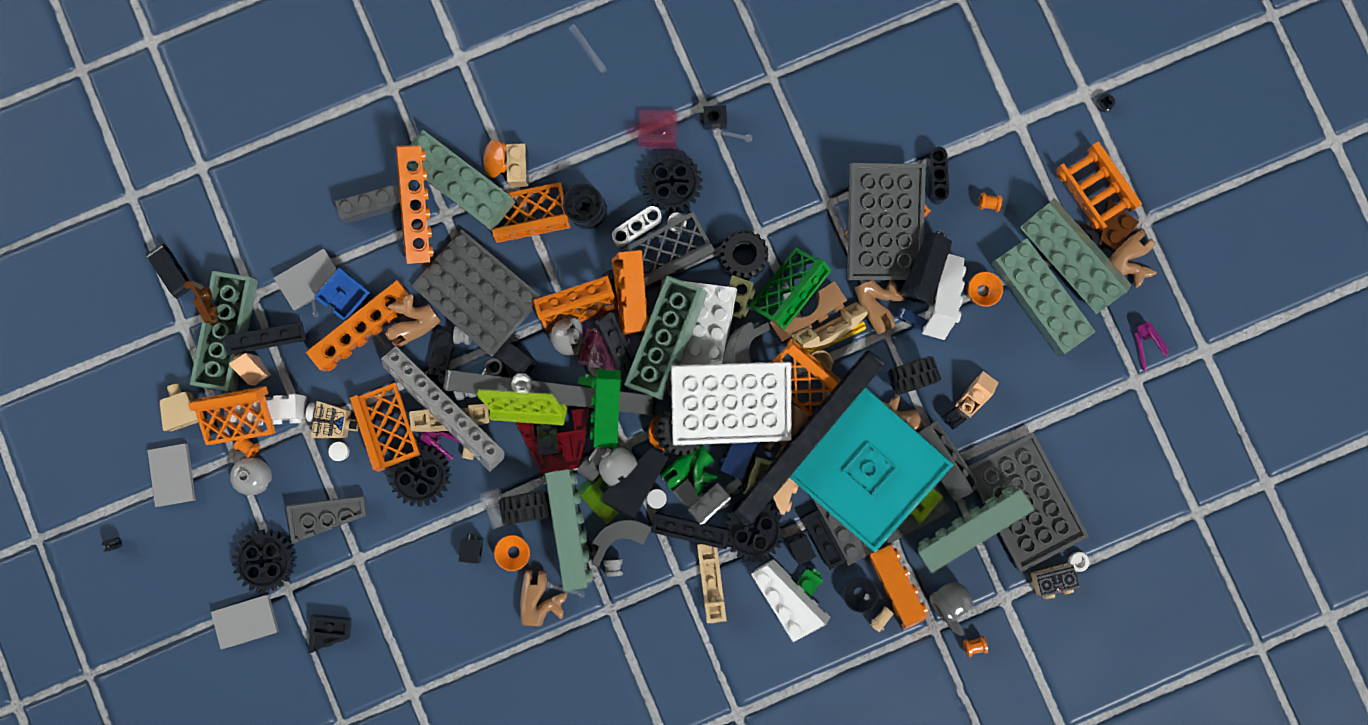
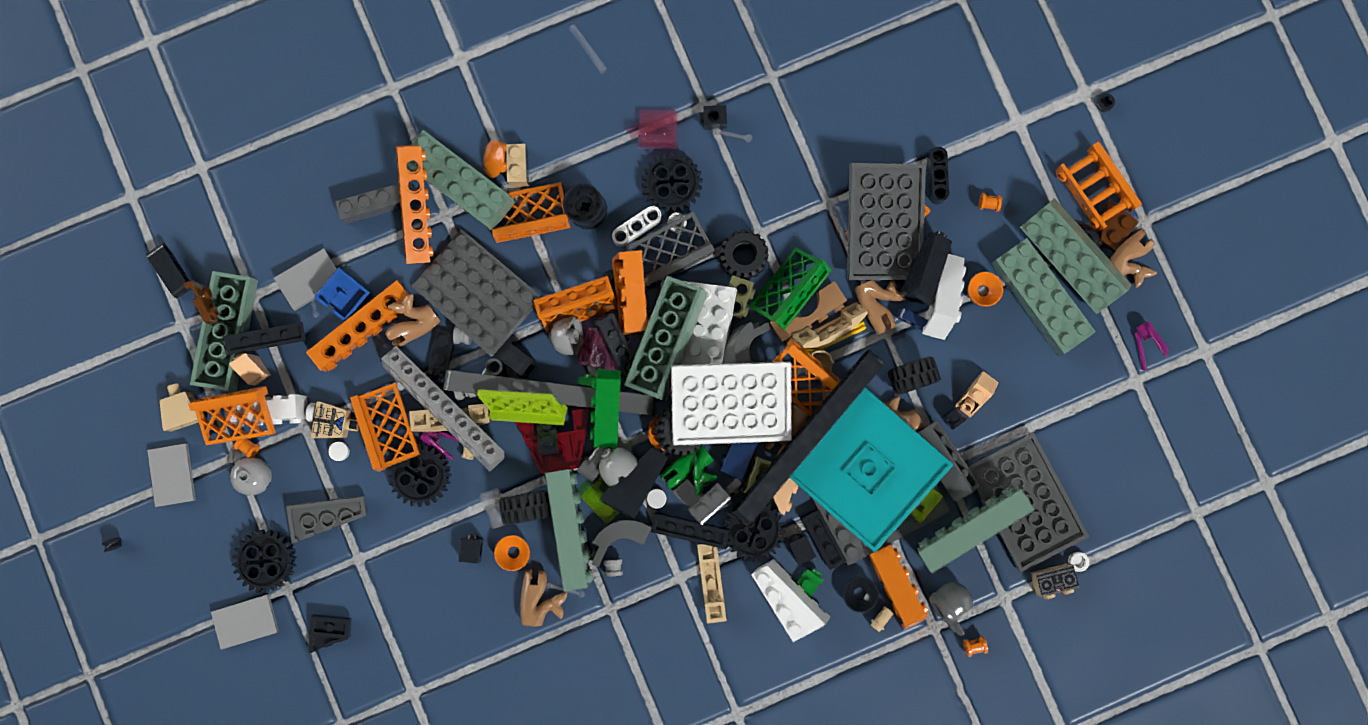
(521, 383): white tile -> none

